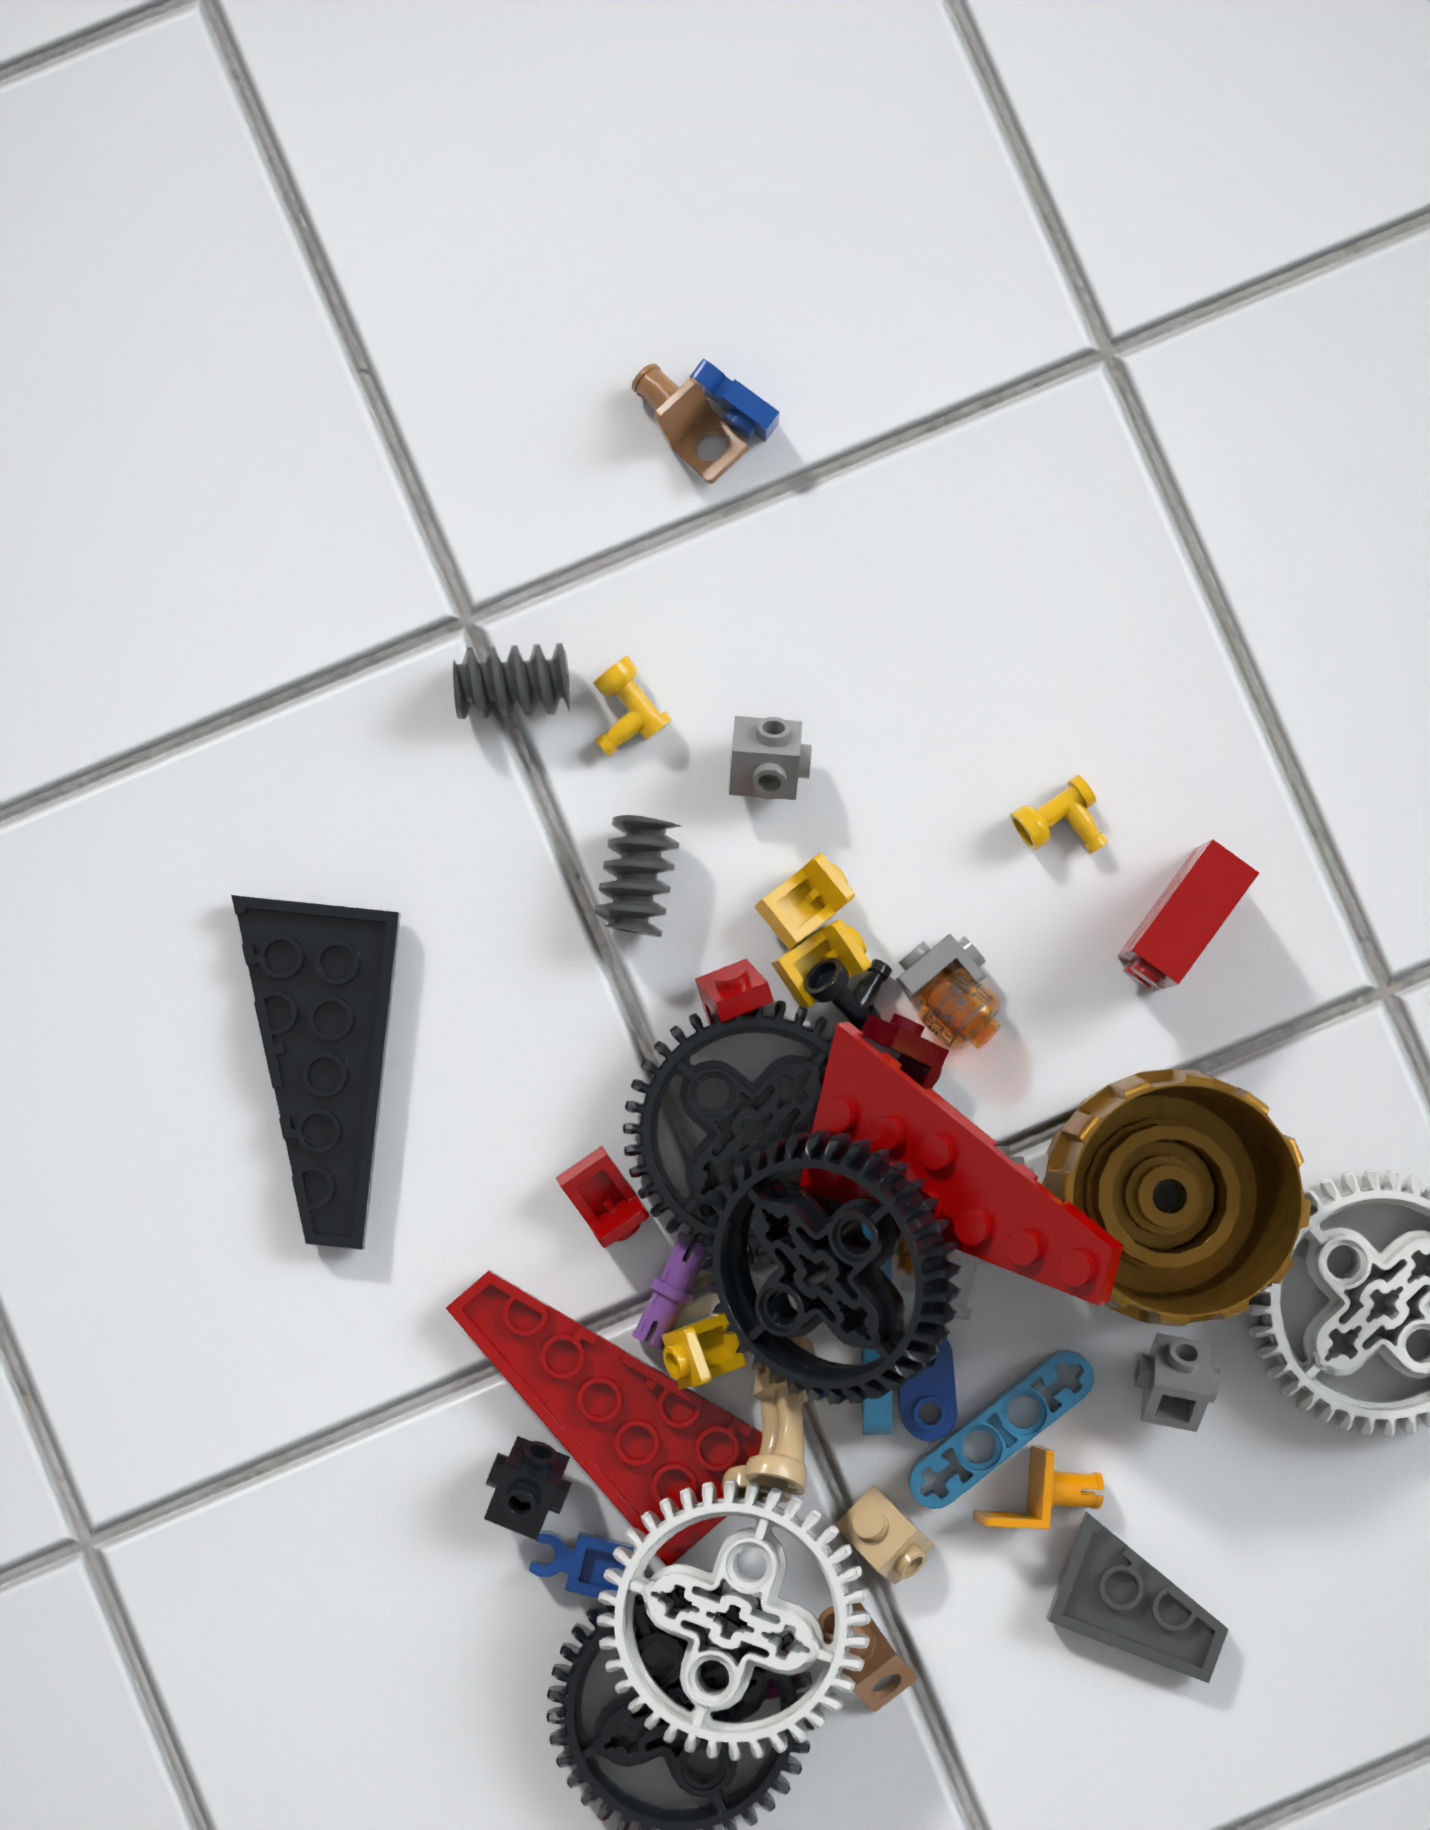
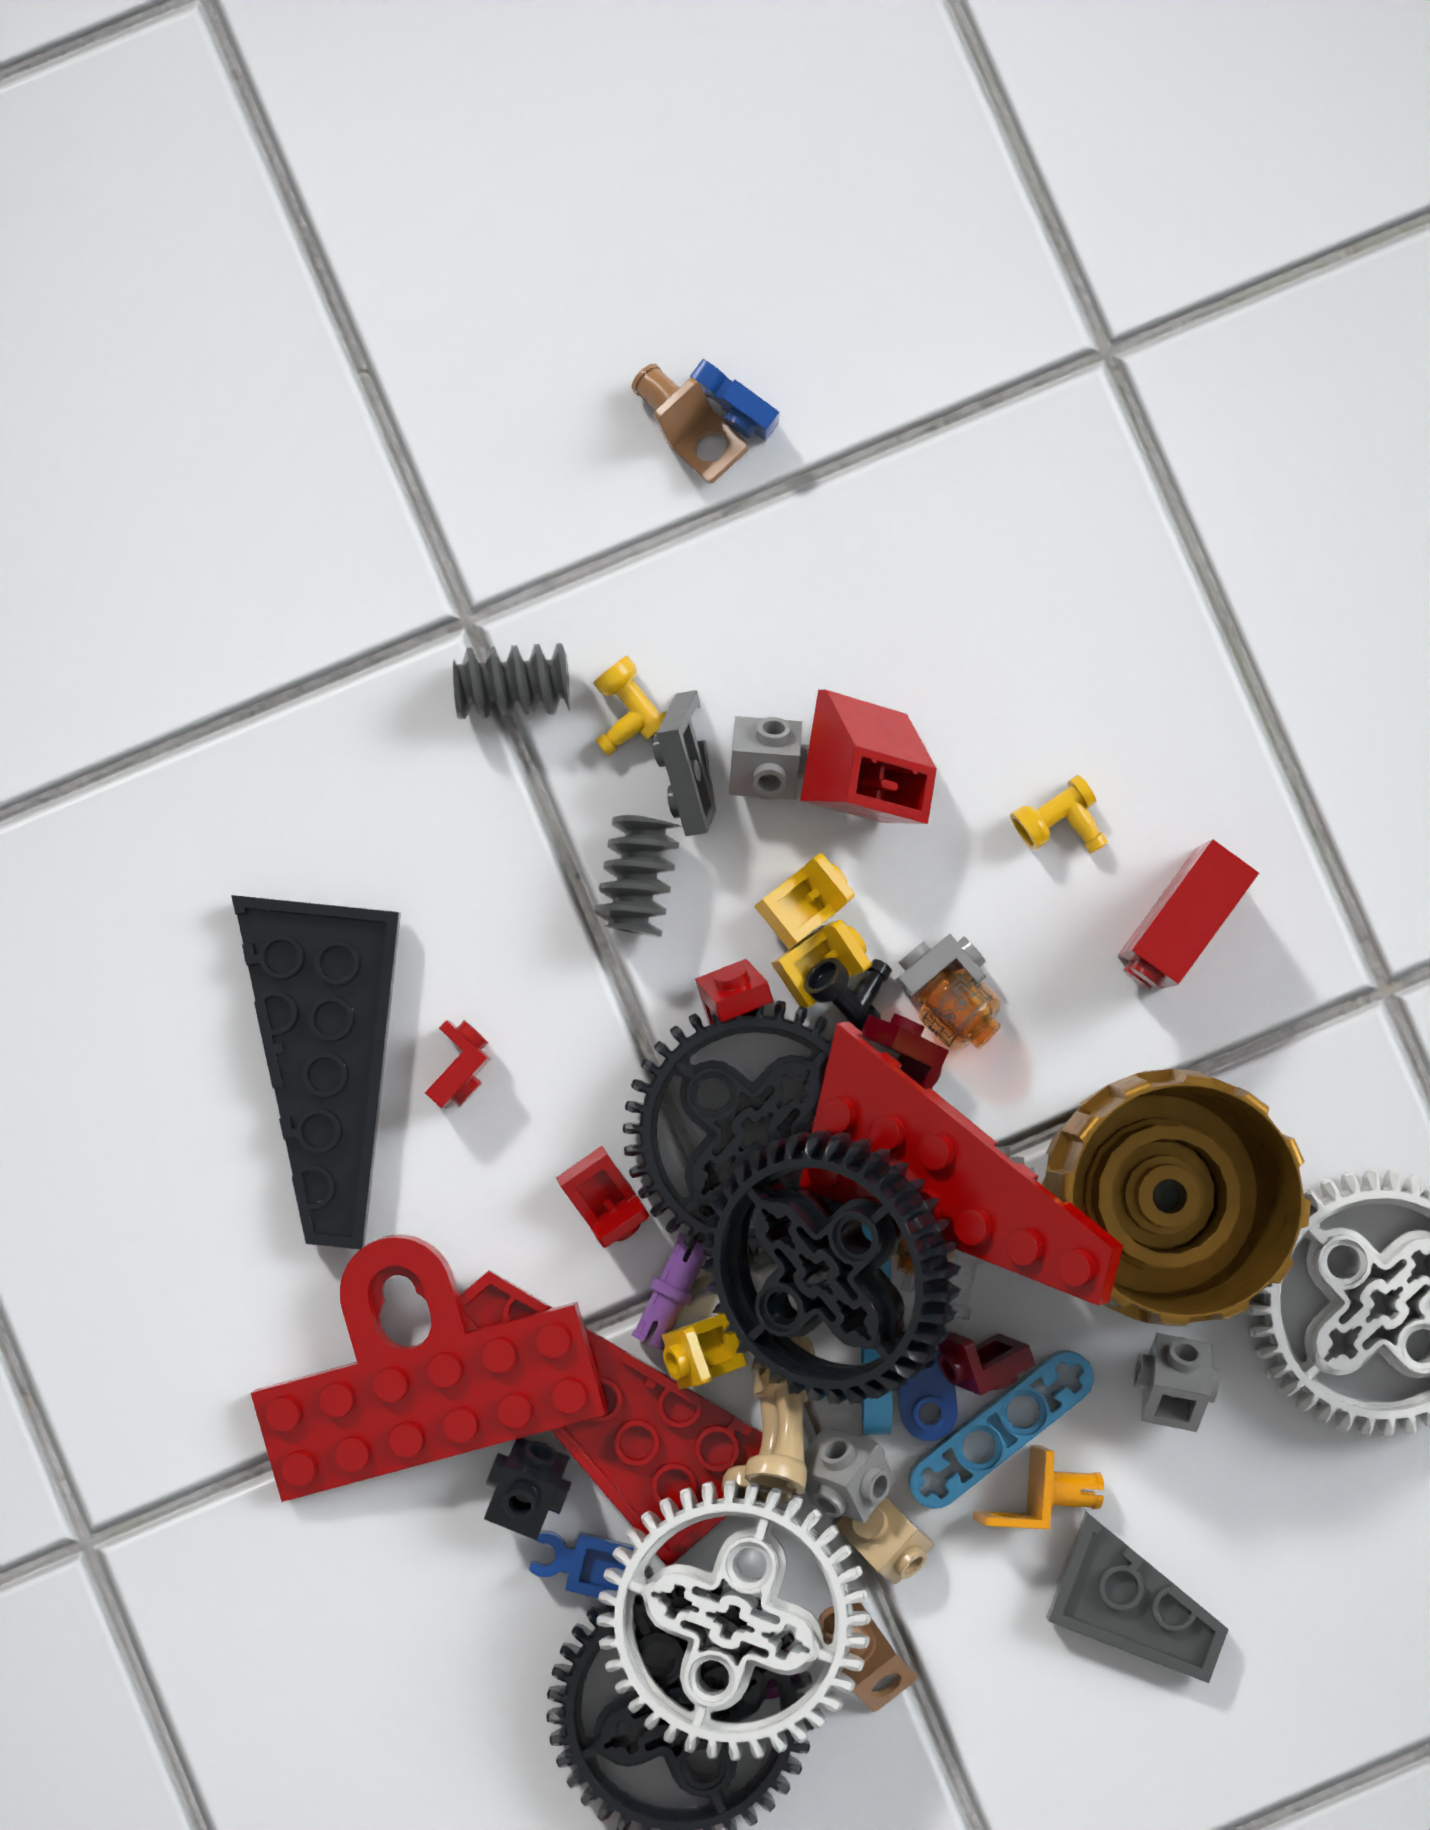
(427, 1398): none -> red plate
(460, 1078): none -> red bracket
(687, 765): none -> dark grey wing
(846, 1474): none -> light grey brick
(867, 762): none -> red slope
(984, 1366): none -> dark red bracket

